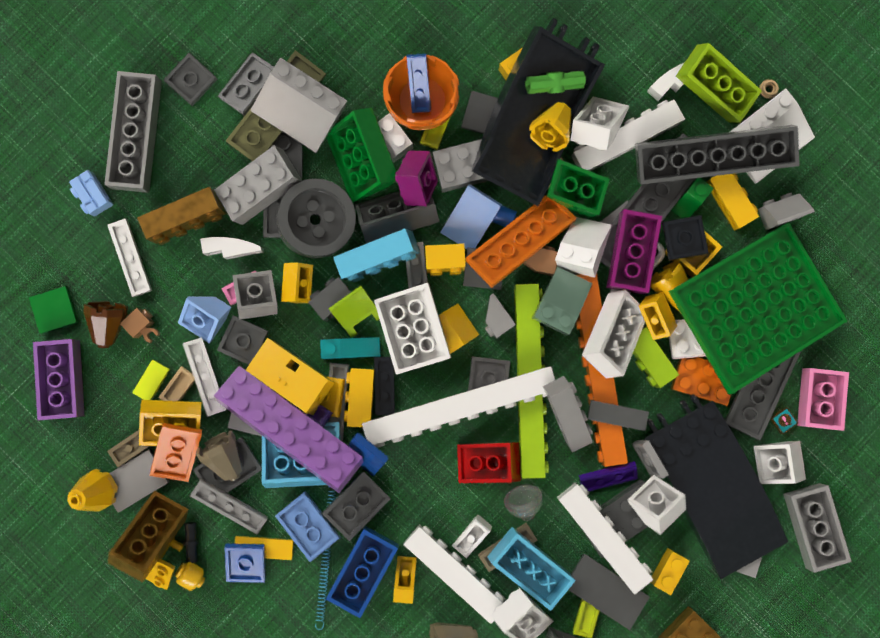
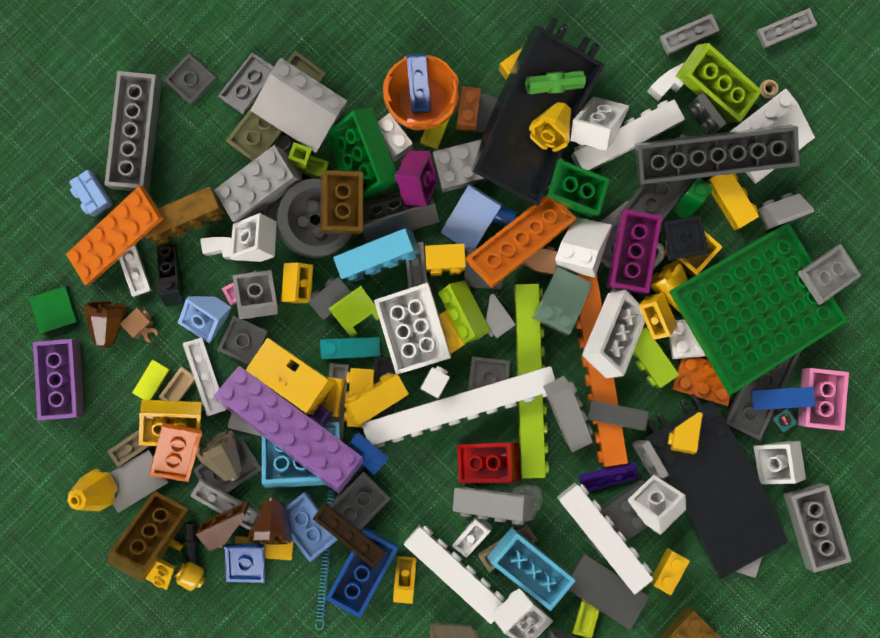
(114, 235): none -> orange plate
(169, 276): none -> black slope
(218, 529): none -> reddish brown slope
(253, 239): none -> white slope
(271, 524): none -> reddish brown cone
(301, 158): none -> lime slope
(341, 202): none -> pearl gold brick
(349, 535): none -> dark brown tile
(375, 398): none -> yellow brick
(435, 381): none -> white brick
(464, 311): none -> lime brick
(468, 108): none -> dark orange brick
(493, 504): none -> light grey brick
(686, 435): none -> yellow slope
(689, 34): none -> light grey plate
(706, 114): none -> flat silver plate
(783, 398): none -> blue tile
(786, 28): none -> light grey plate
(829, 274): none -> light grey tile

